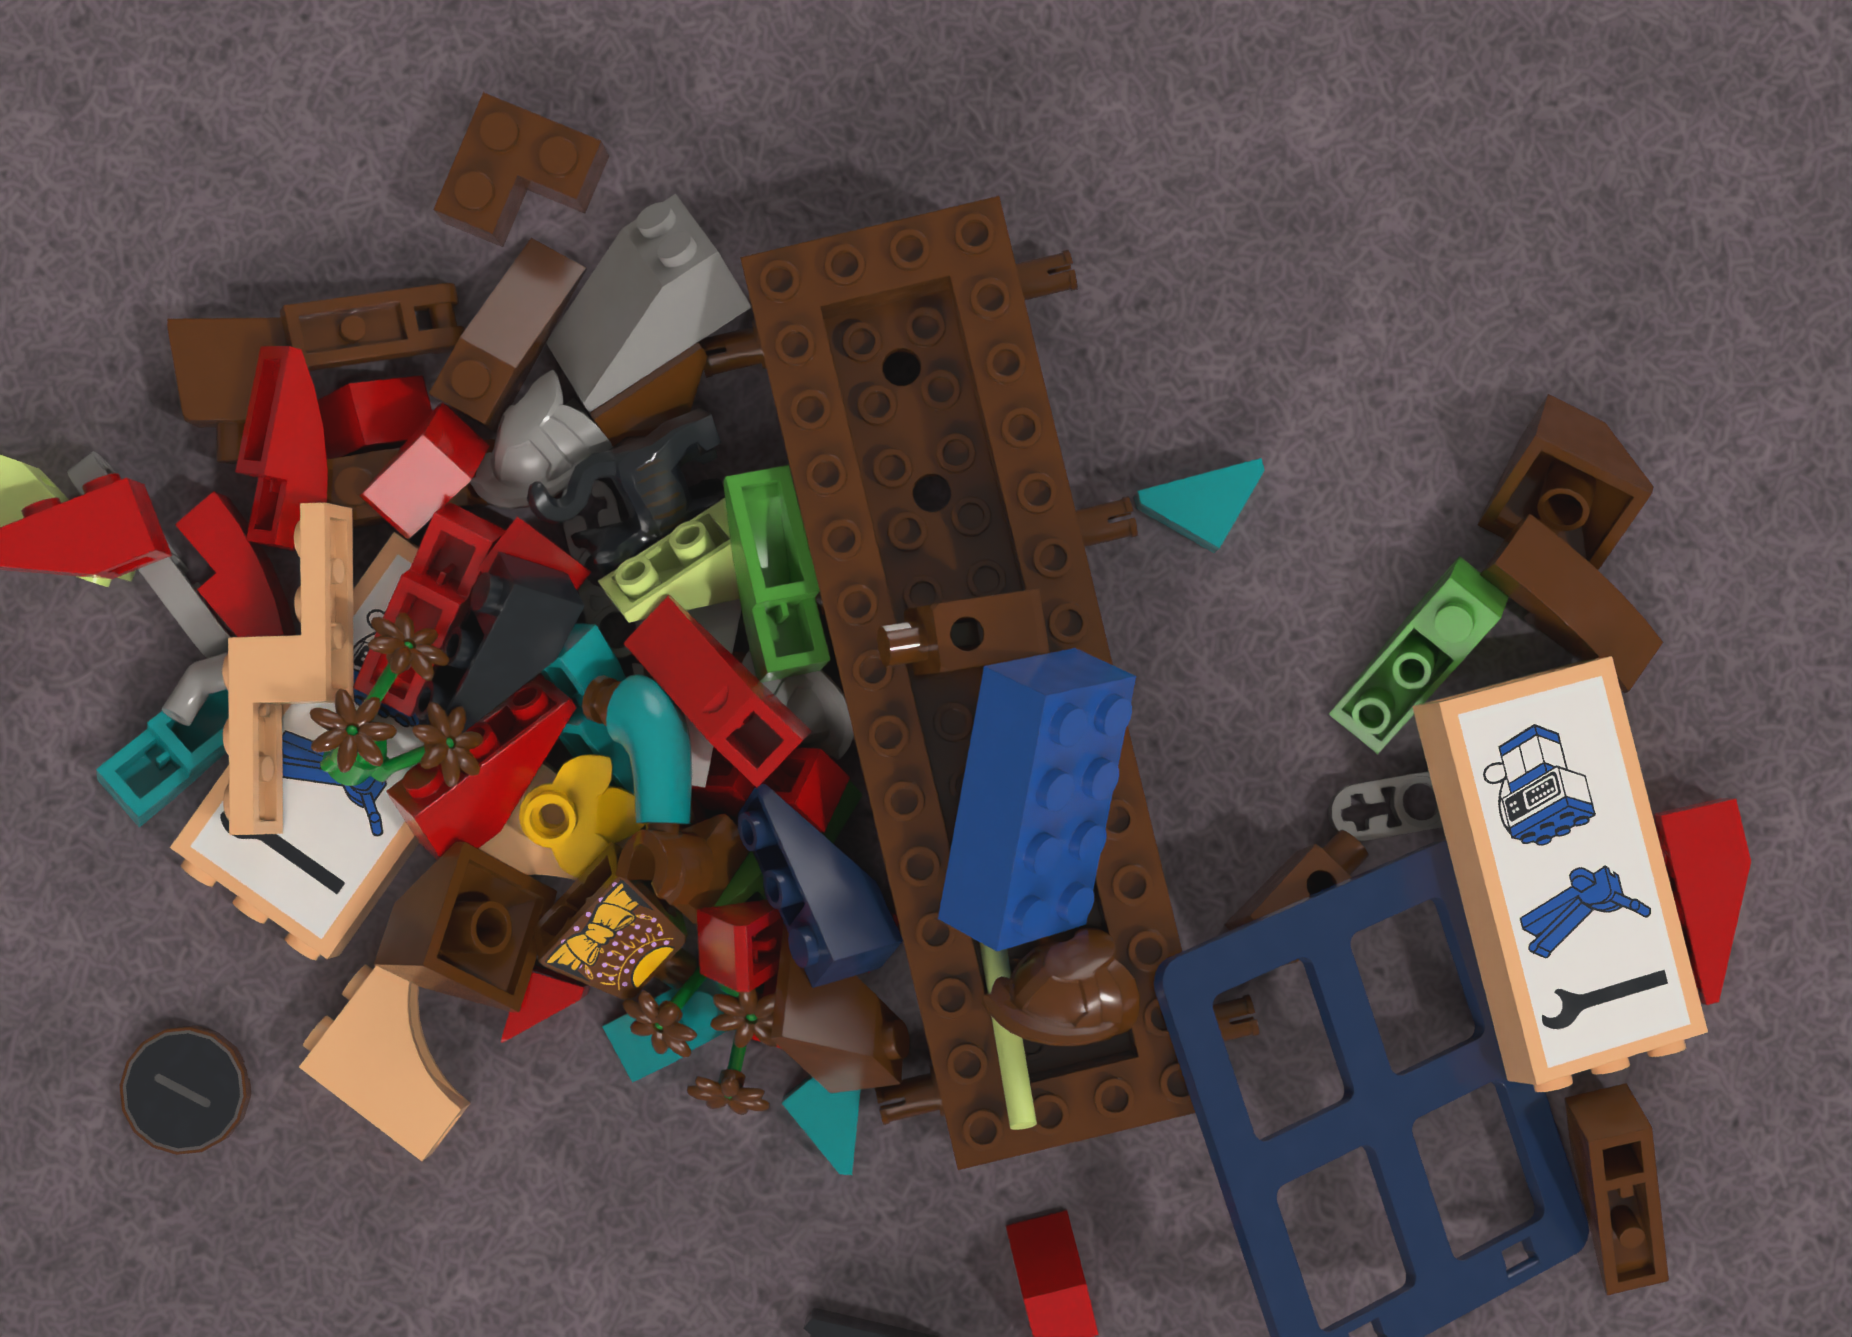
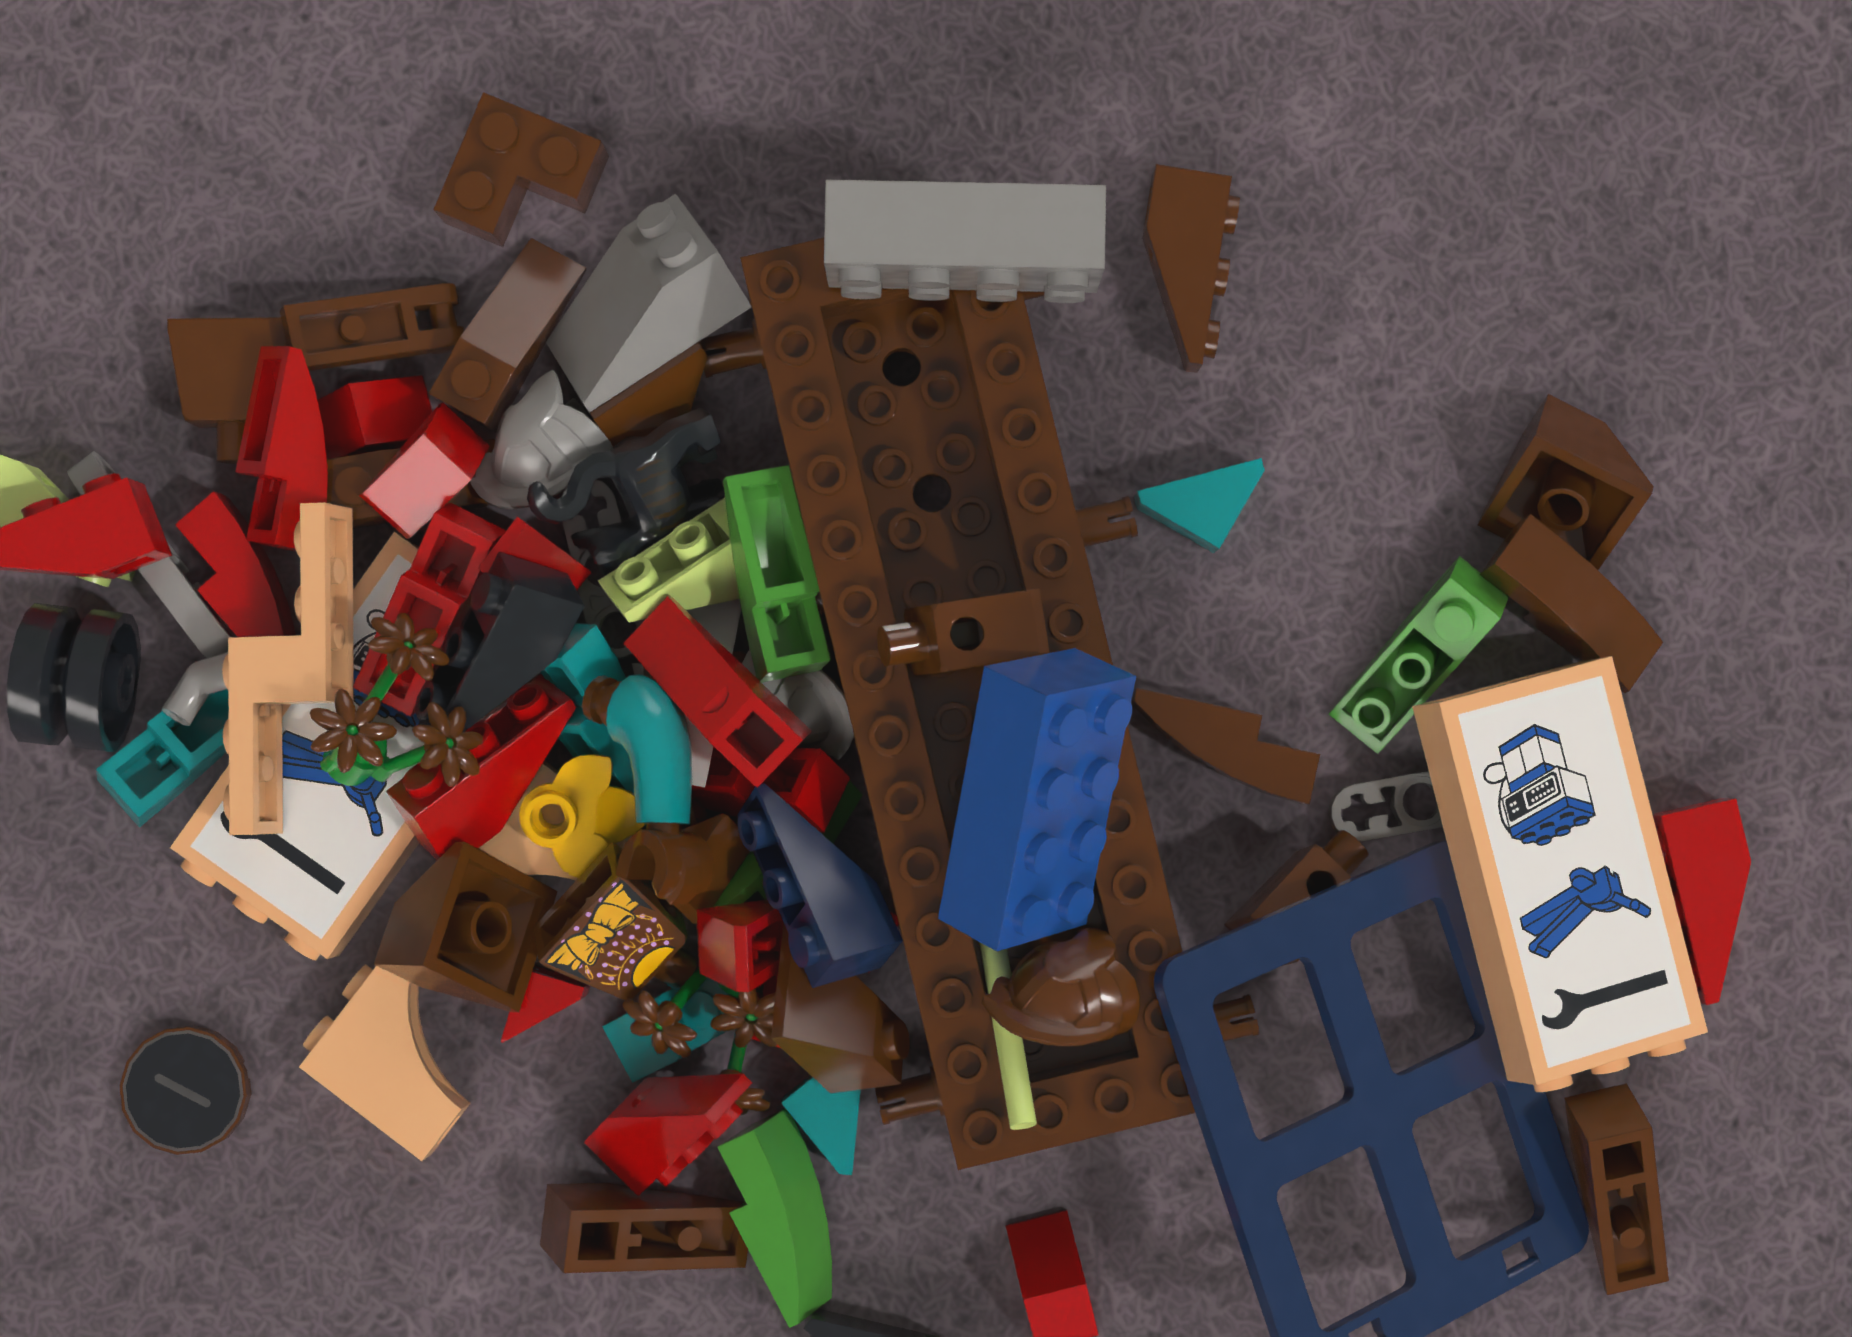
(73, 677): none -> black wheel
(617, 1231): none -> reddish brown slope
(666, 1126): none -> red slope
(782, 1213): none -> bright green slope
(964, 239): none -> light grey brick
(1183, 244): none -> reddish brown slope
(1229, 744): none -> reddish brown slope

